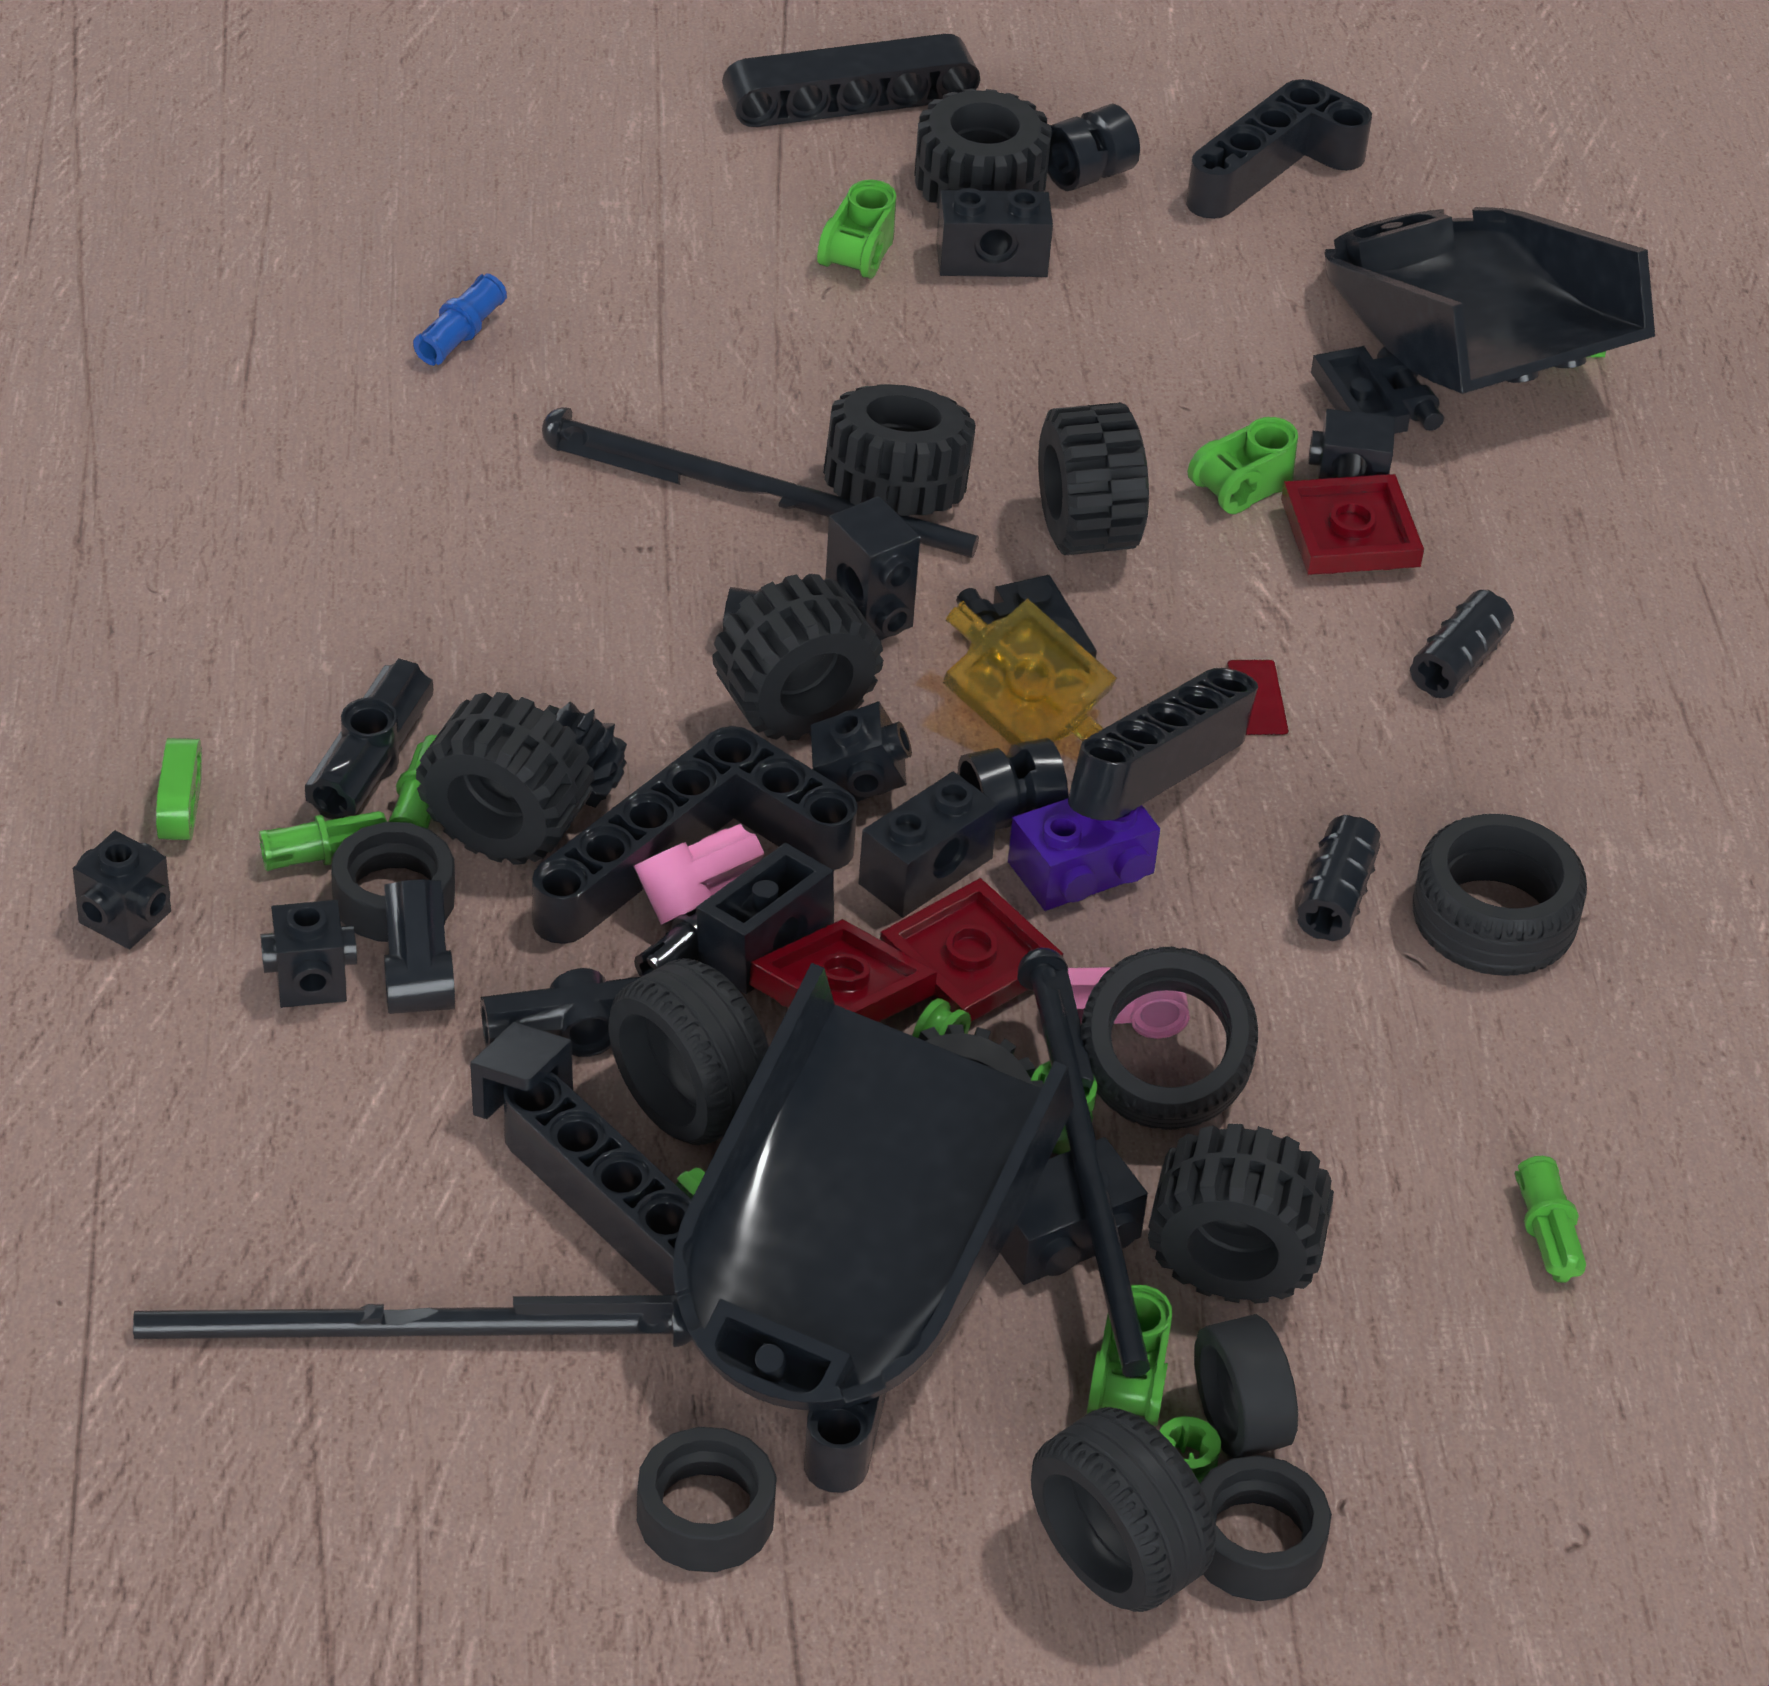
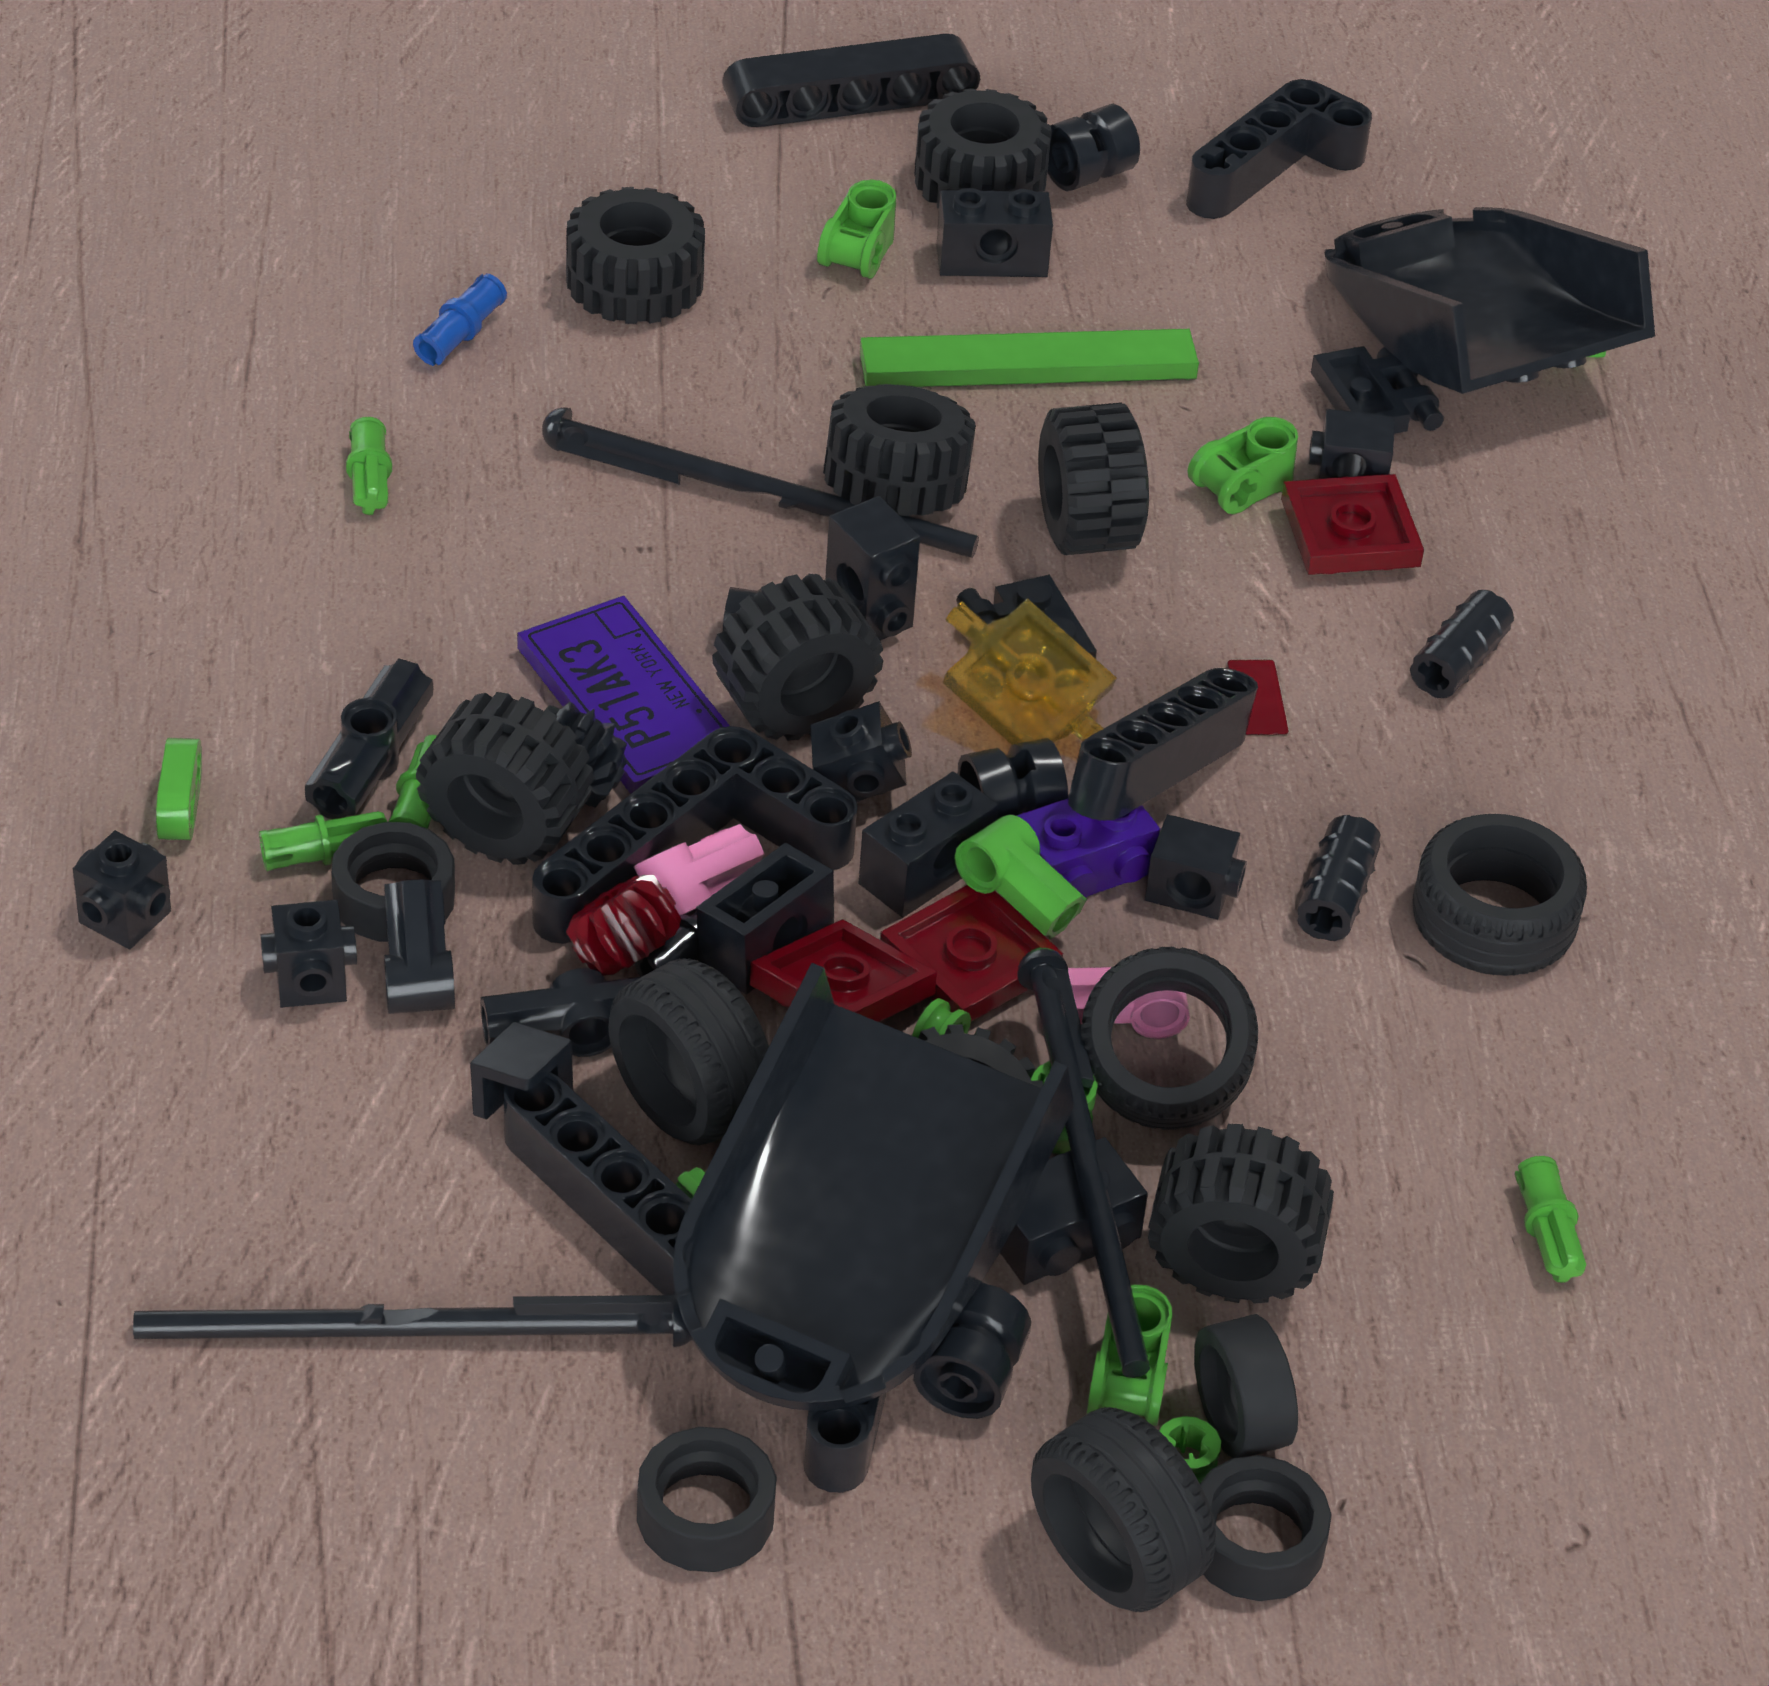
(369, 464): none -> bright green axle
(622, 670): none -> dark purple tile
(624, 925): none -> dark red gear
(635, 255): none -> black tyre
(977, 1355): none -> black wheel
(1009, 861): none -> bright green piece
(1029, 358): none -> bright green tile
(1194, 867): none -> black brick

